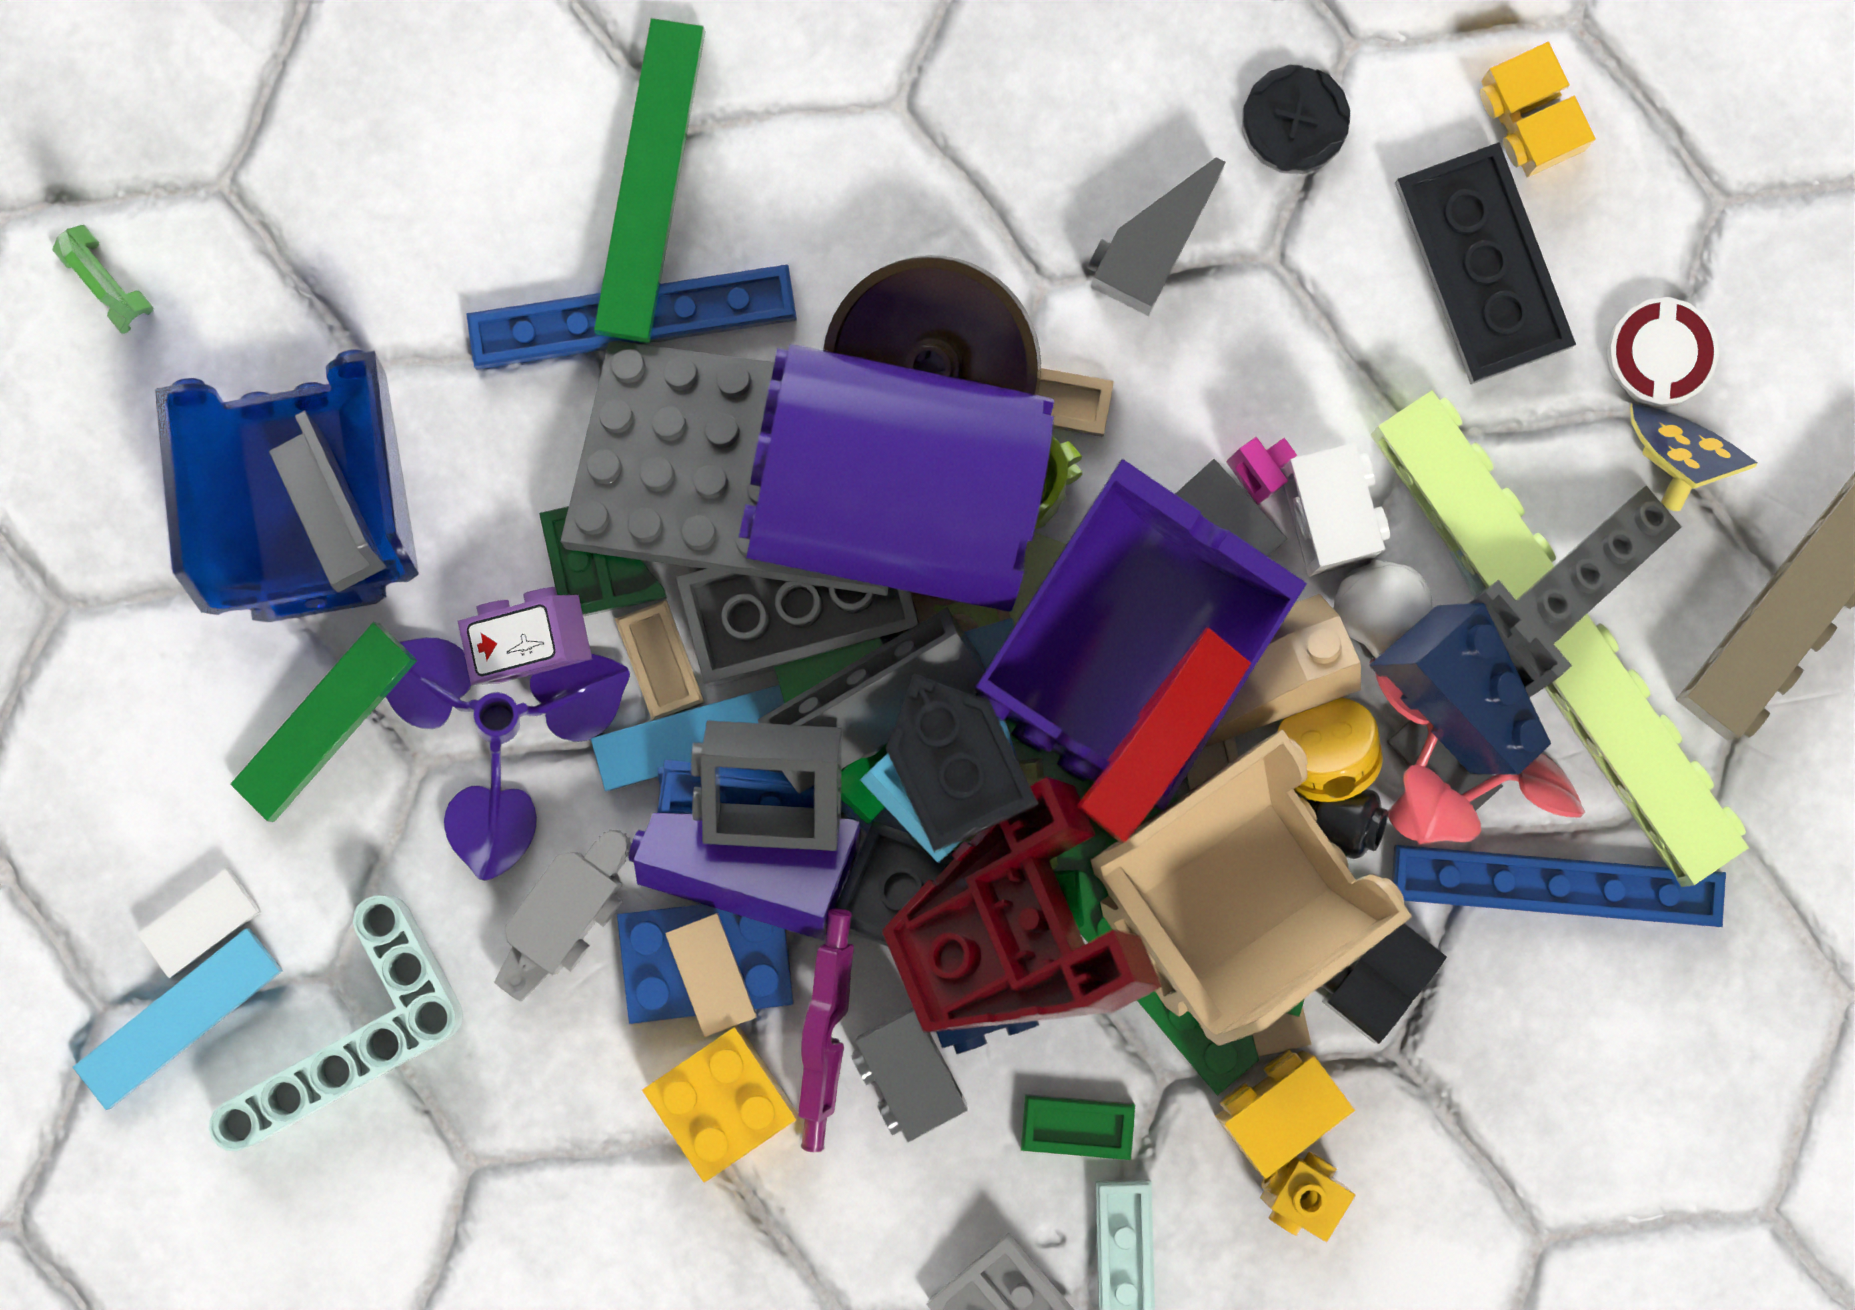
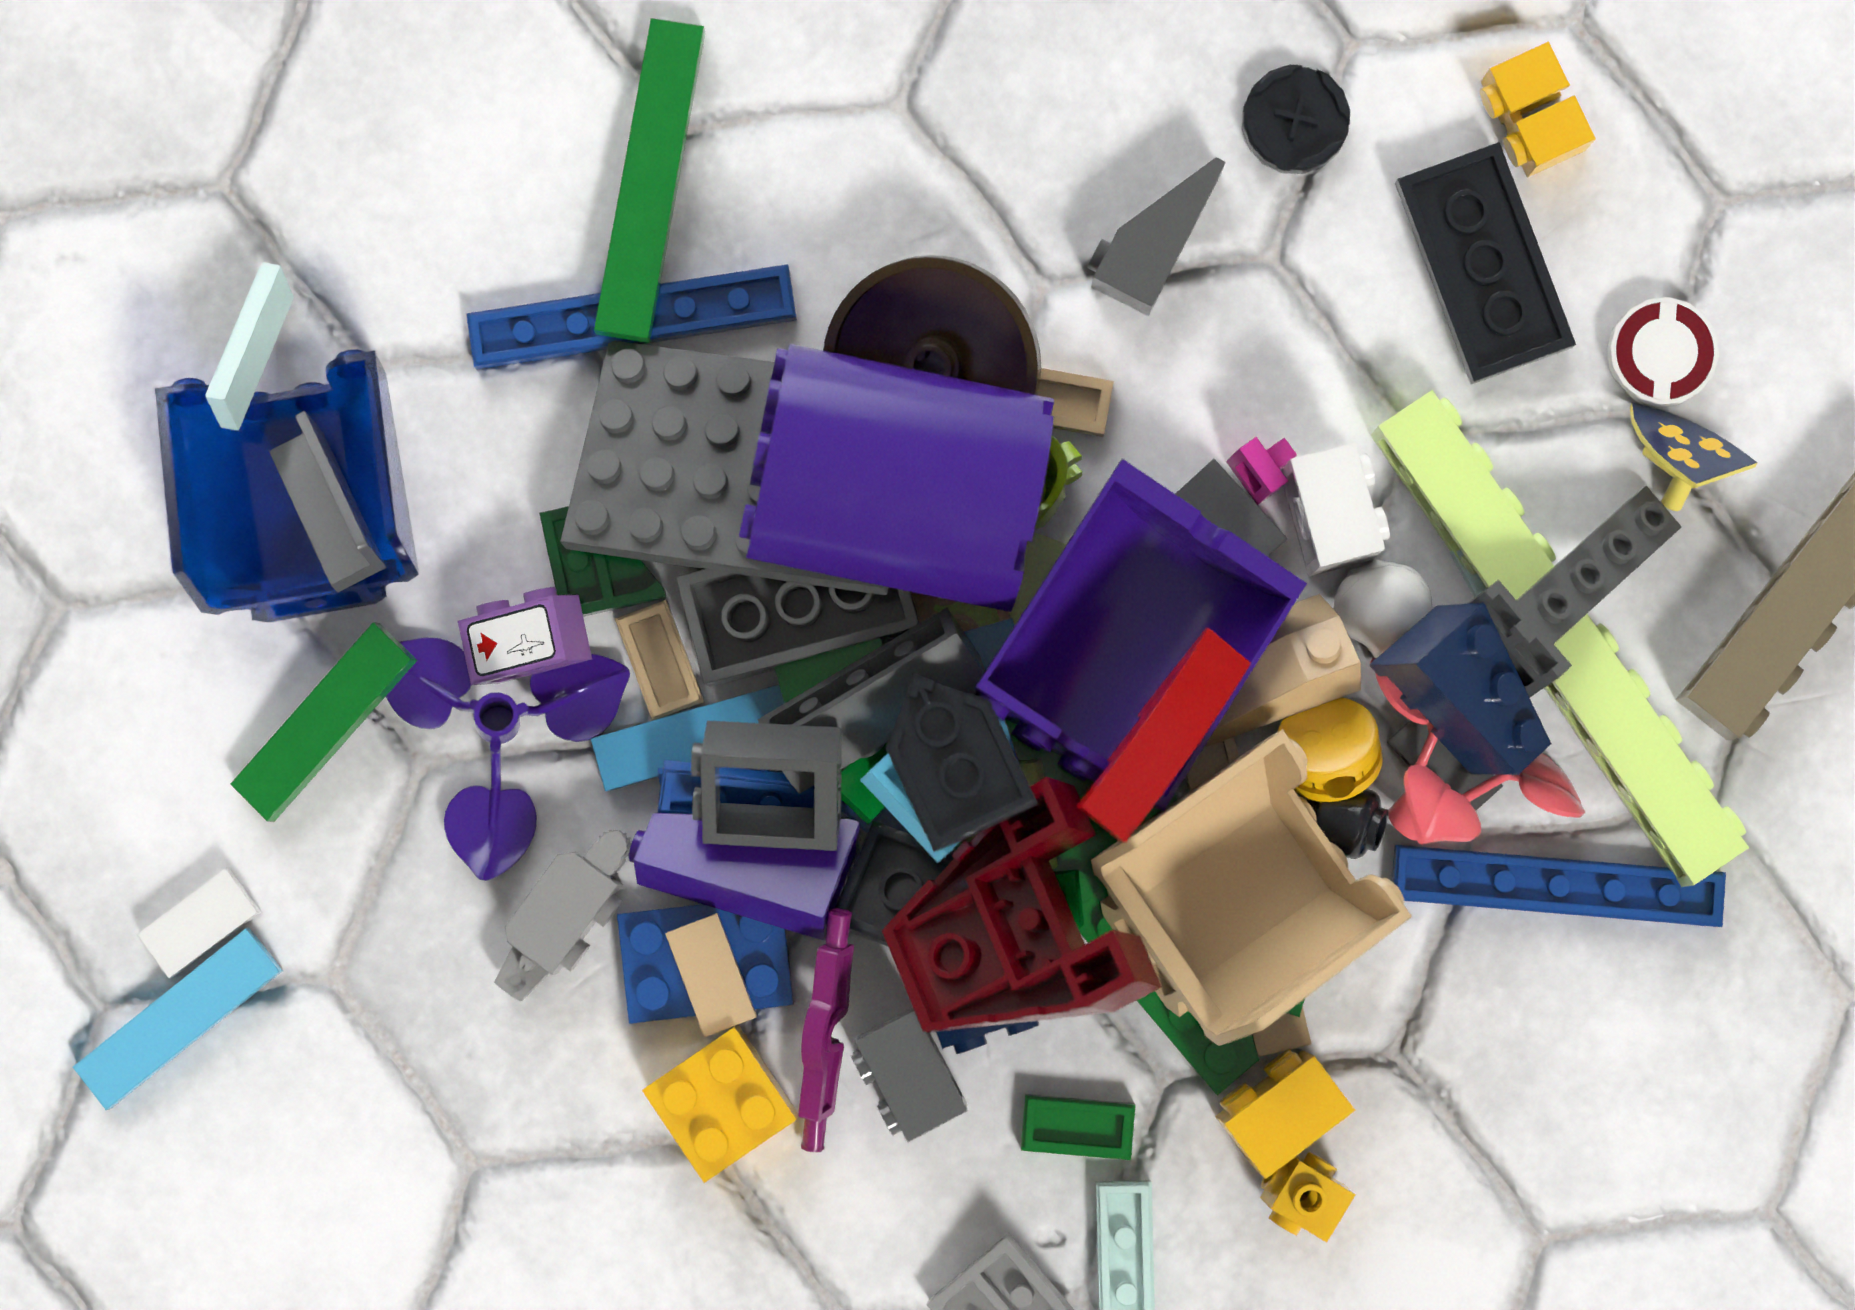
(73, 252): bright green flag -> none
(249, 346): none -> light aqua tile
(357, 1047): light aqua beam -> none
(1383, 982): black brick -> none

